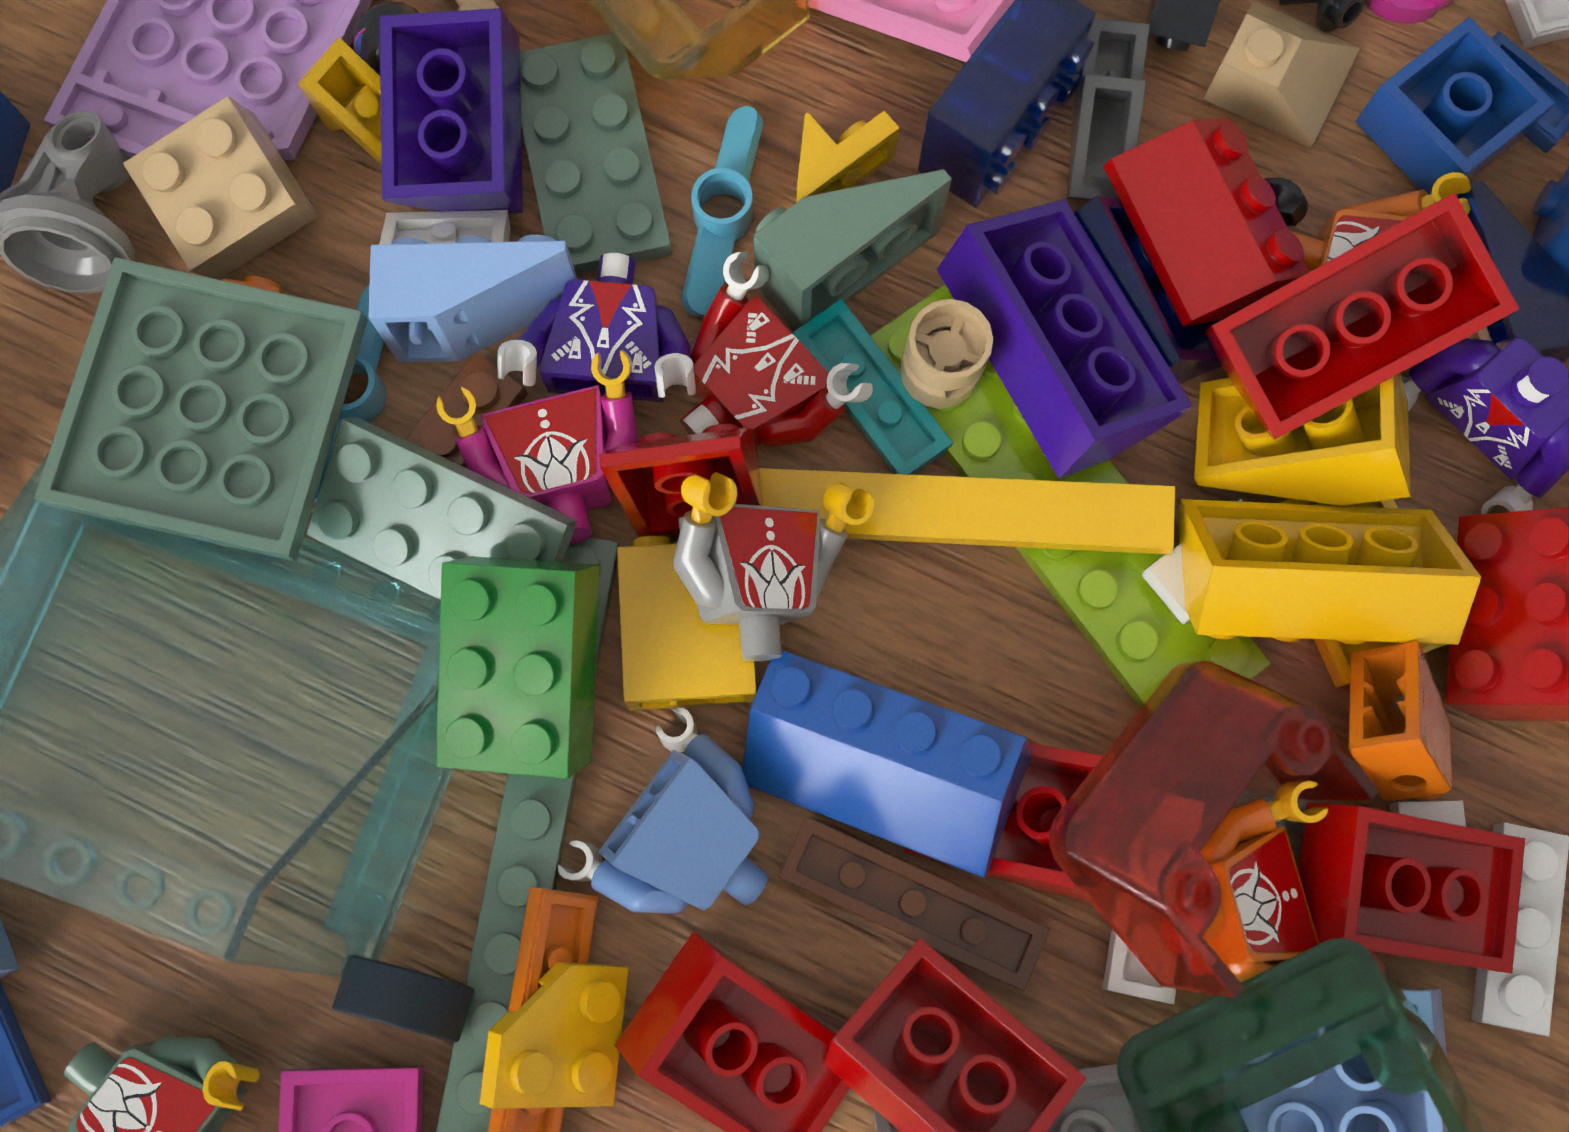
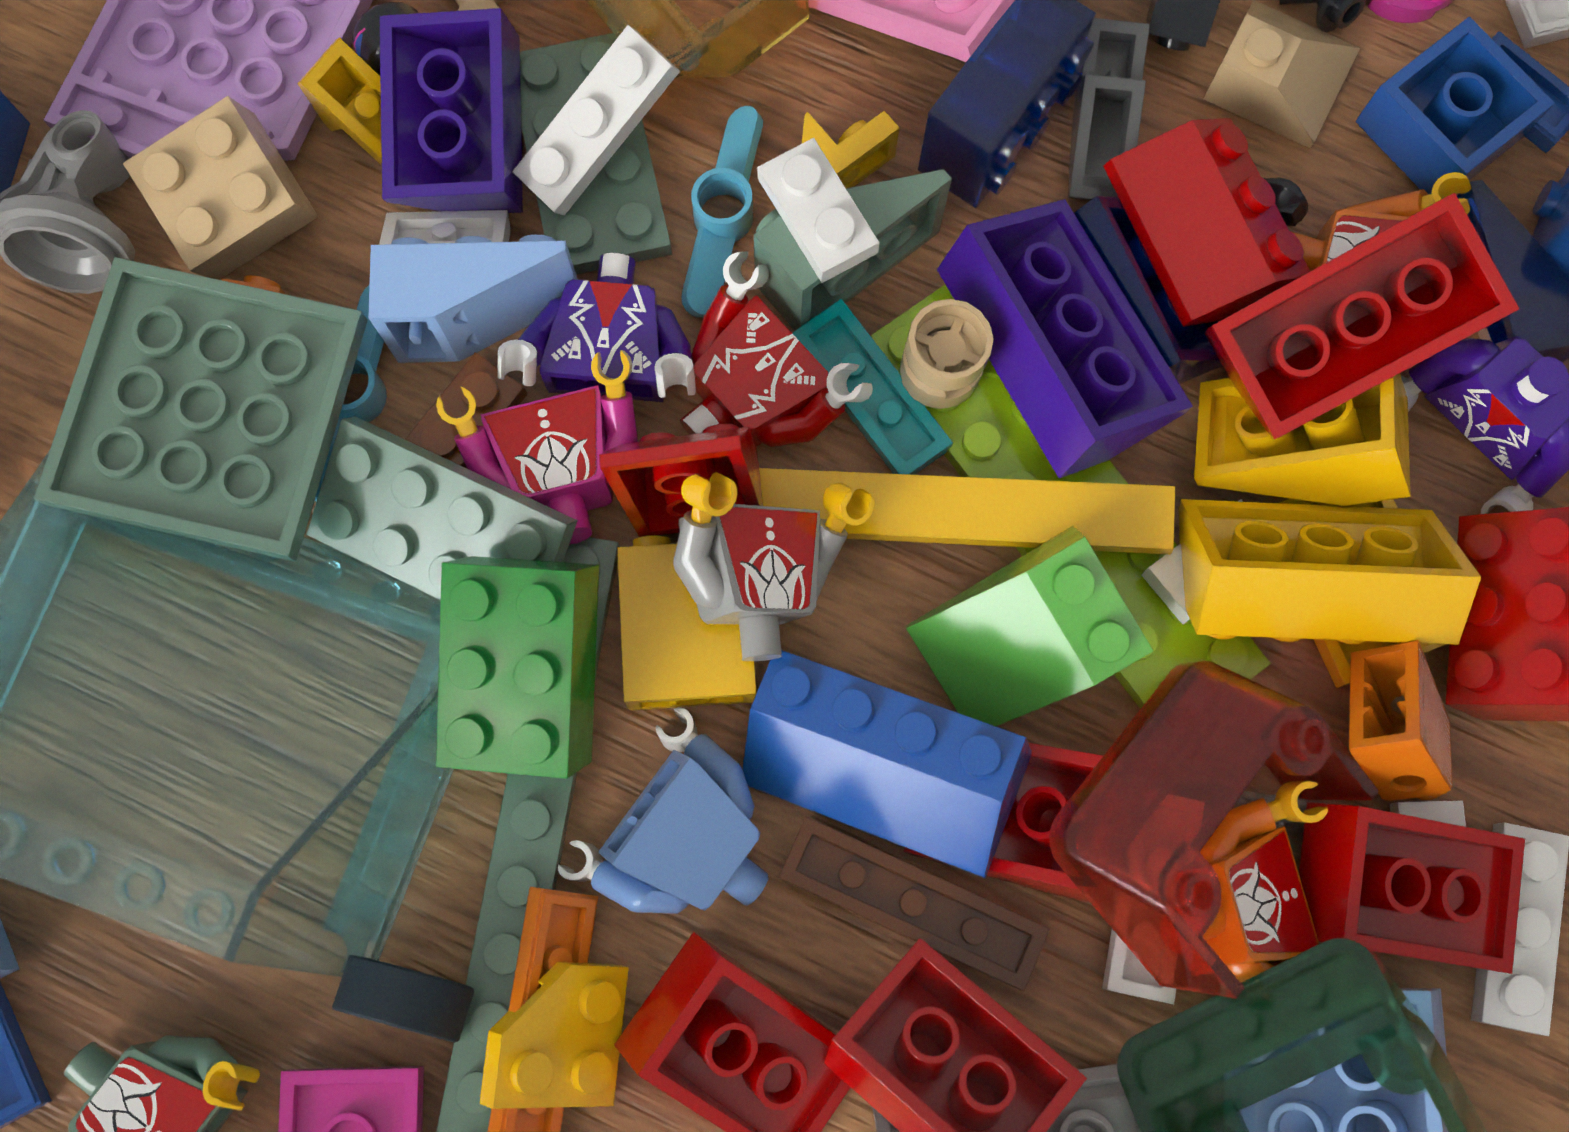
(596, 120): none -> white plate
(818, 210): none -> white plate
(1030, 633): none -> bright green slope

